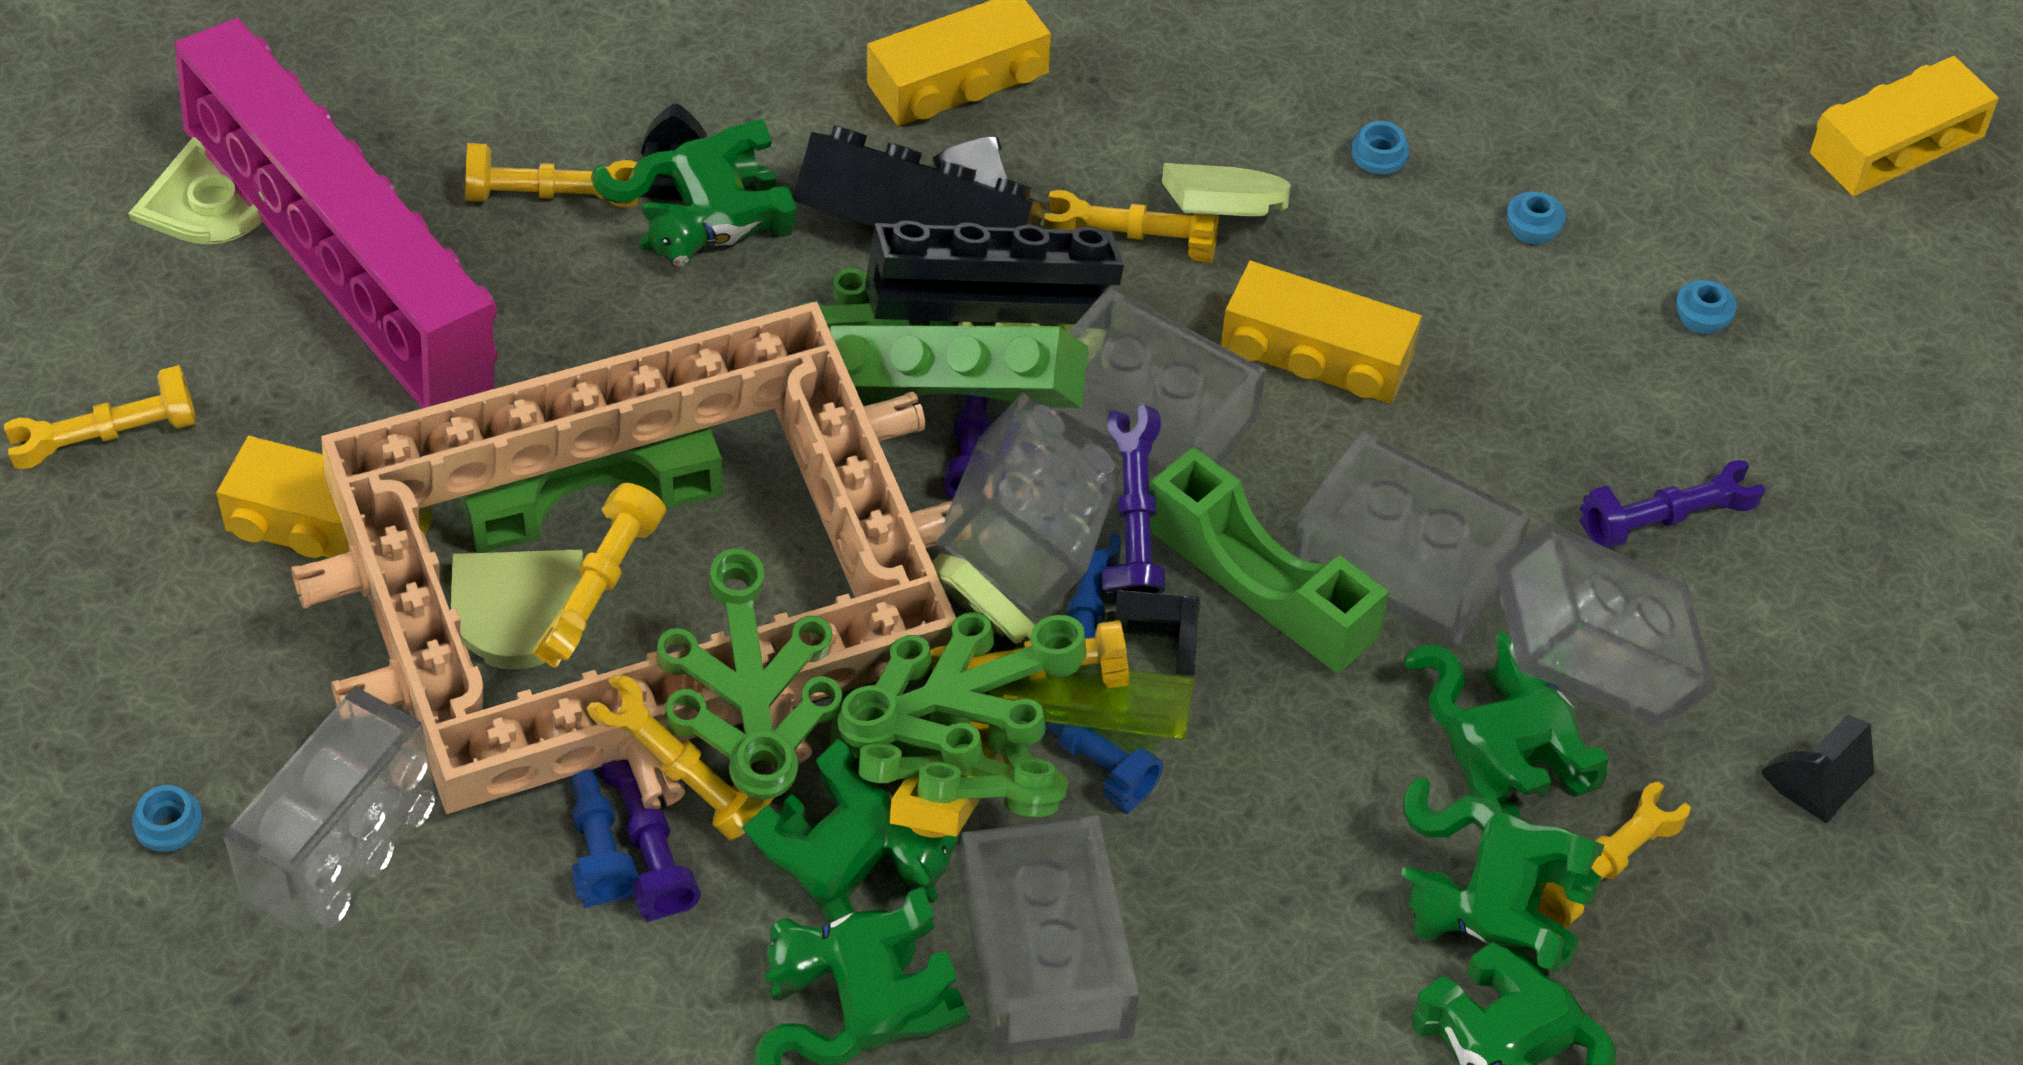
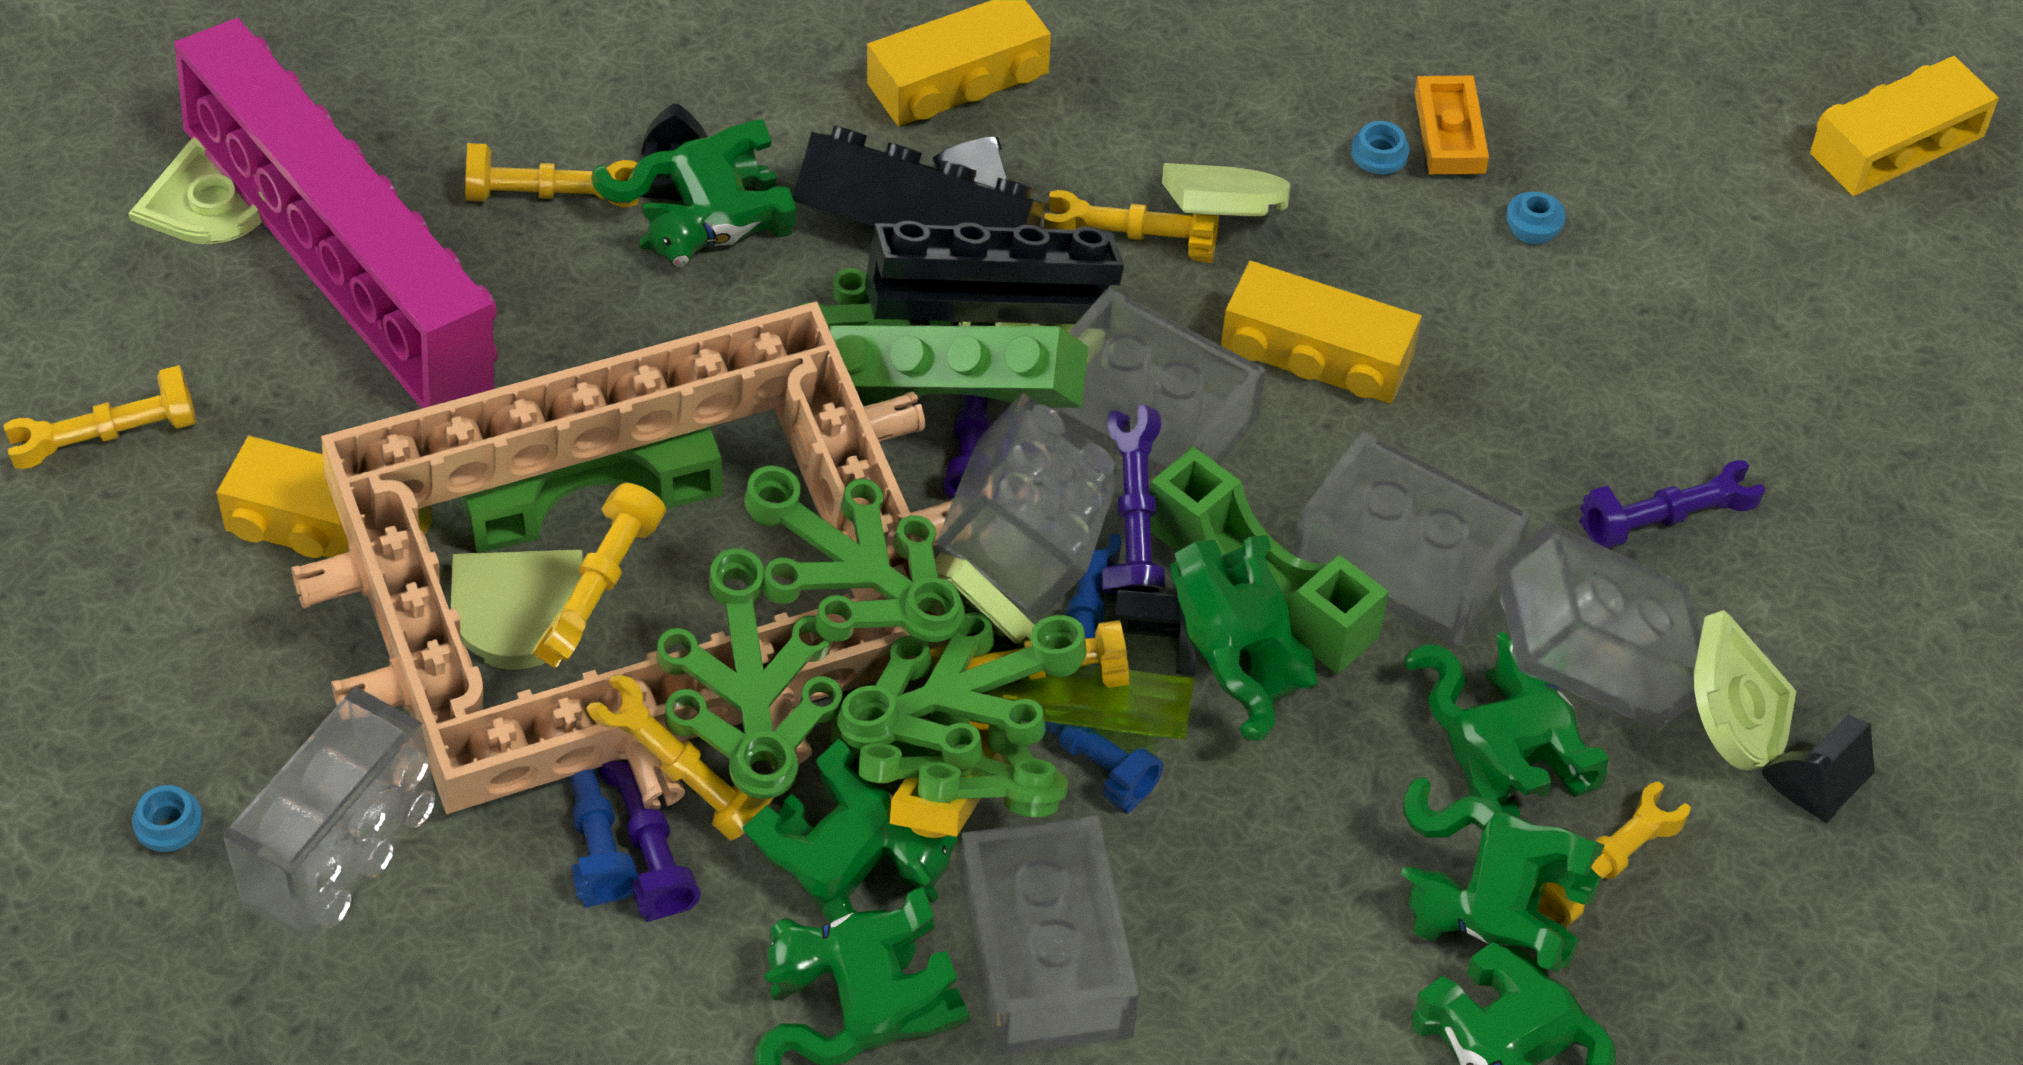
(855, 564): none -> bright green plant
(1238, 608): none -> green animal
(1451, 125): none -> light orange plate
(1705, 306): dark azure plate -> none
(1741, 695): none -> yellowish green tile

